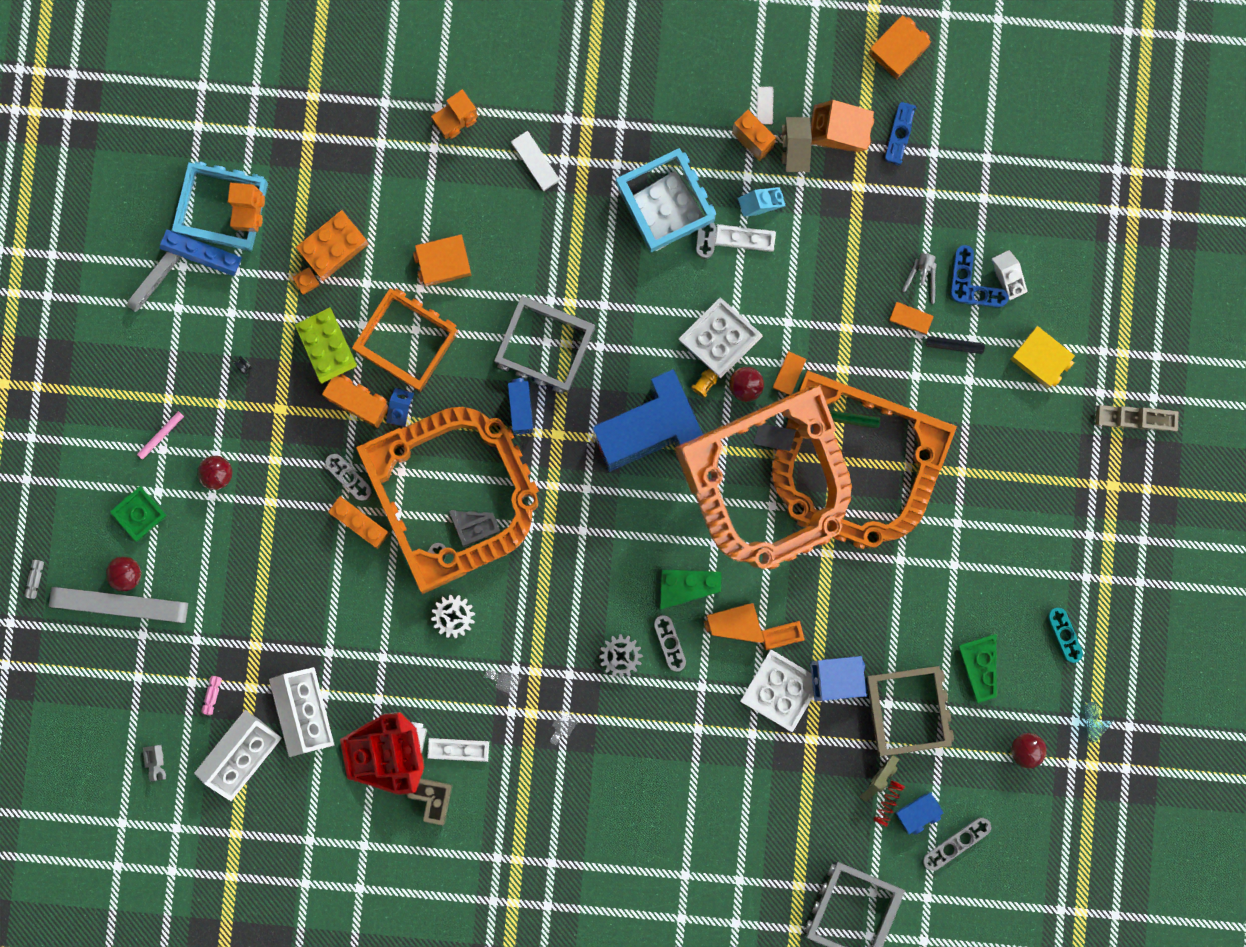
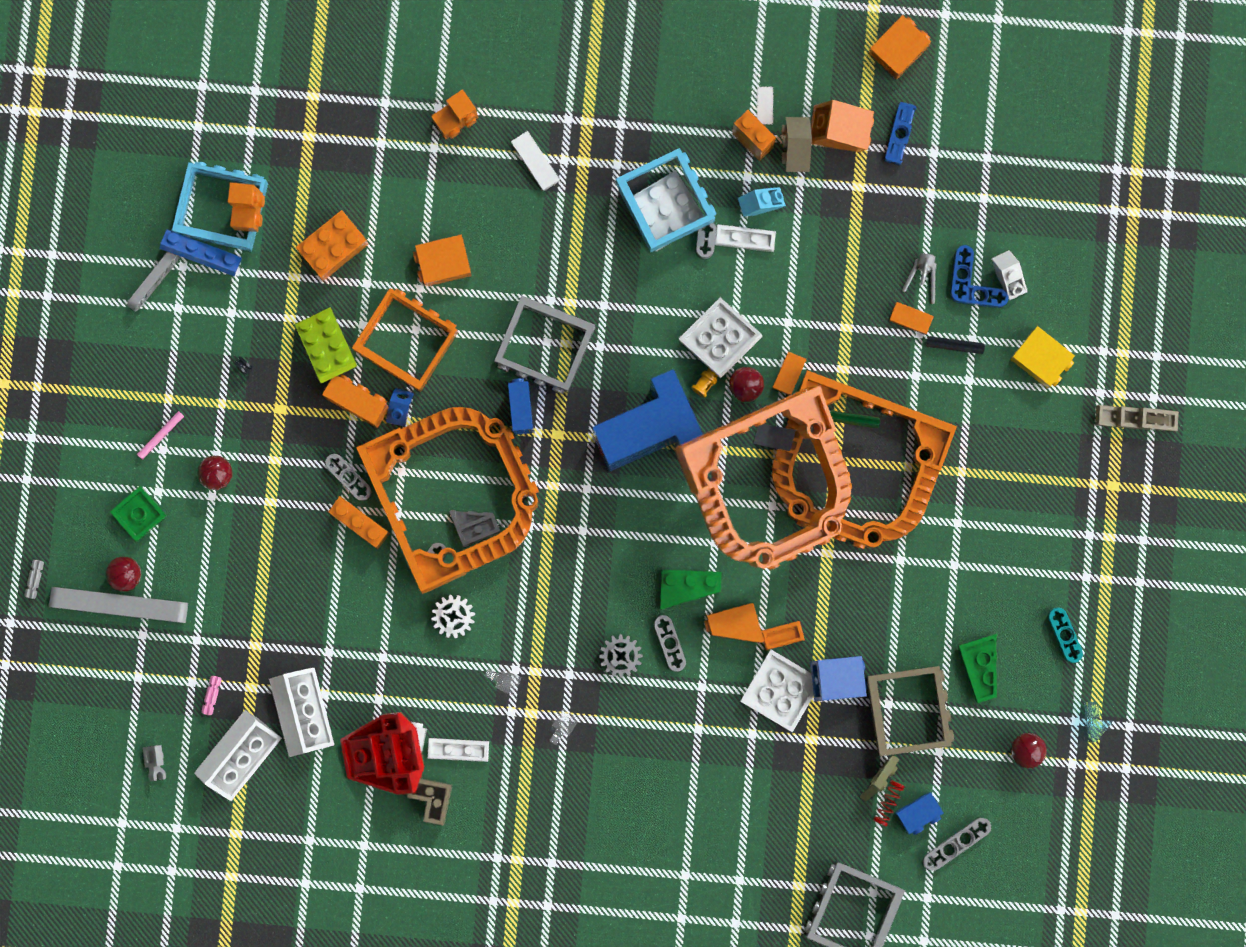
(306, 281): orange plate -> none

